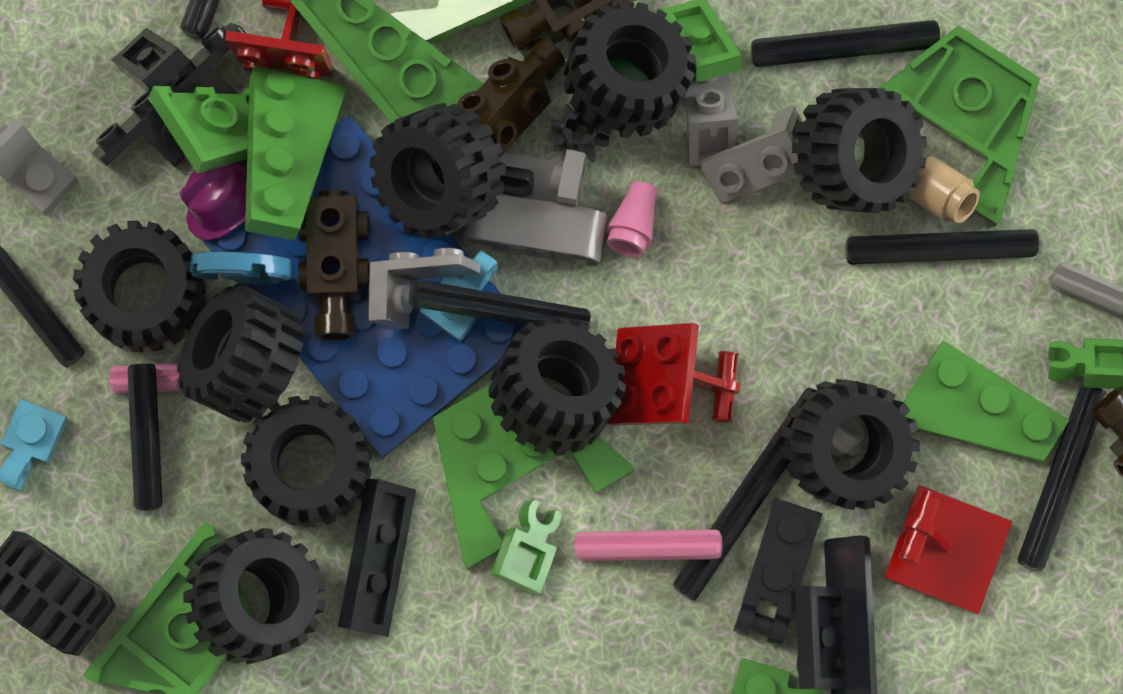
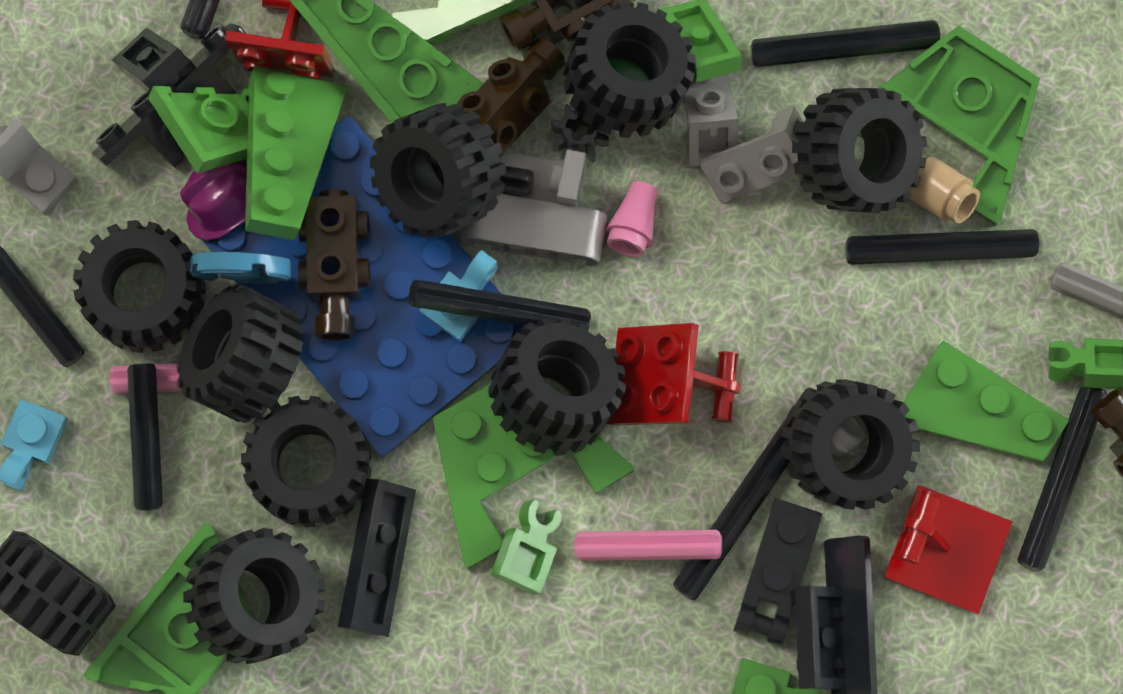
(391, 282): light grey bracket -> none

